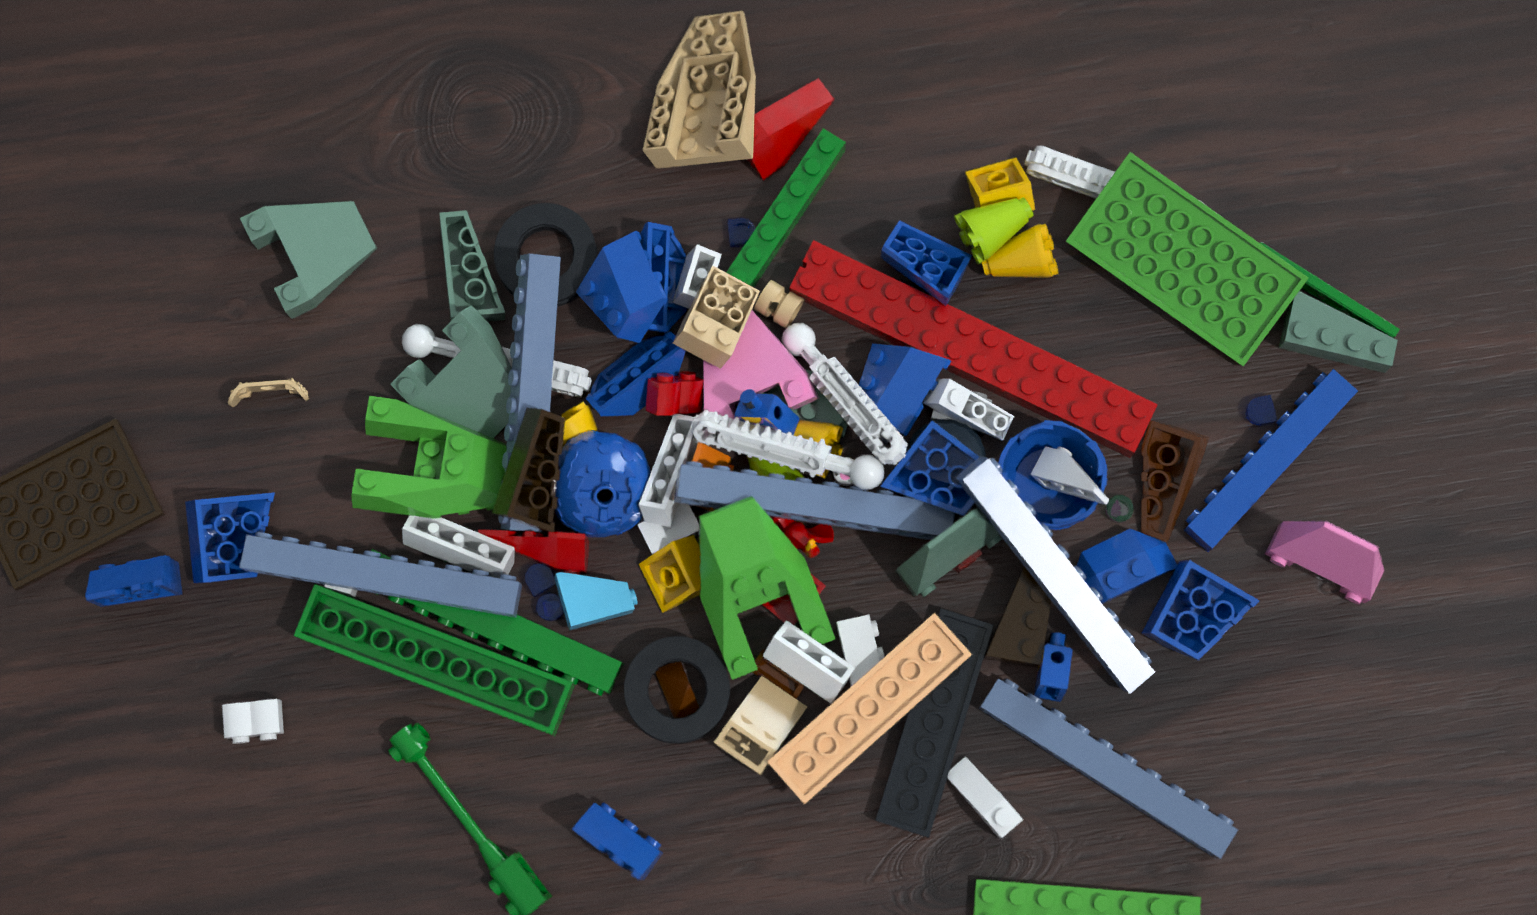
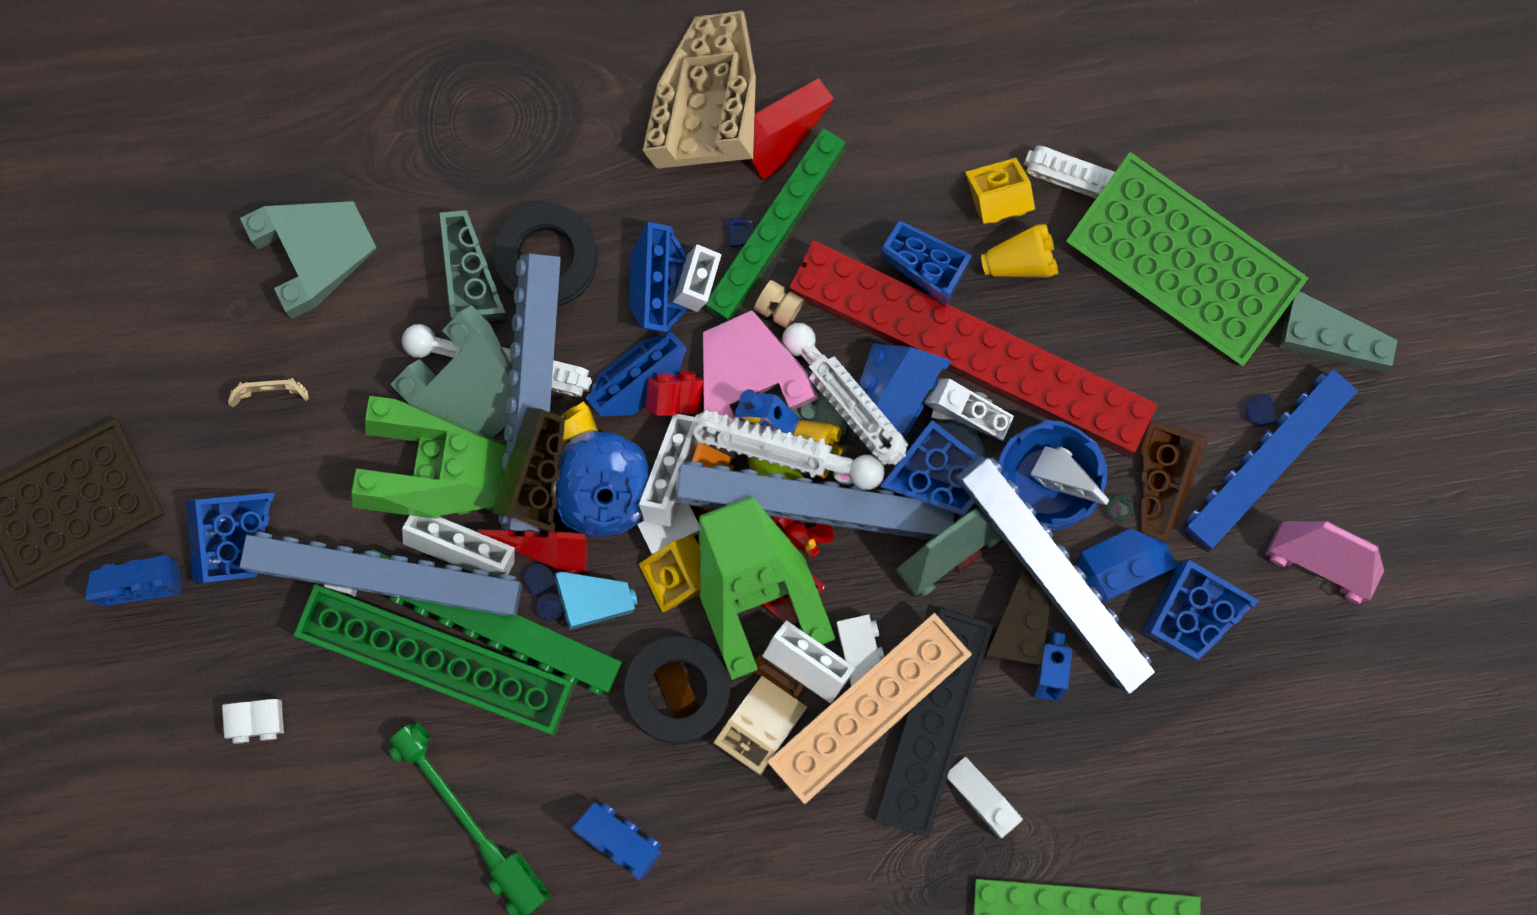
(623, 288): blue wedge -> none
(716, 317): tan slope -> none
(992, 226): lime cone -> none
(1108, 769): sand blue brick -> none
(1340, 301): green tile -> none

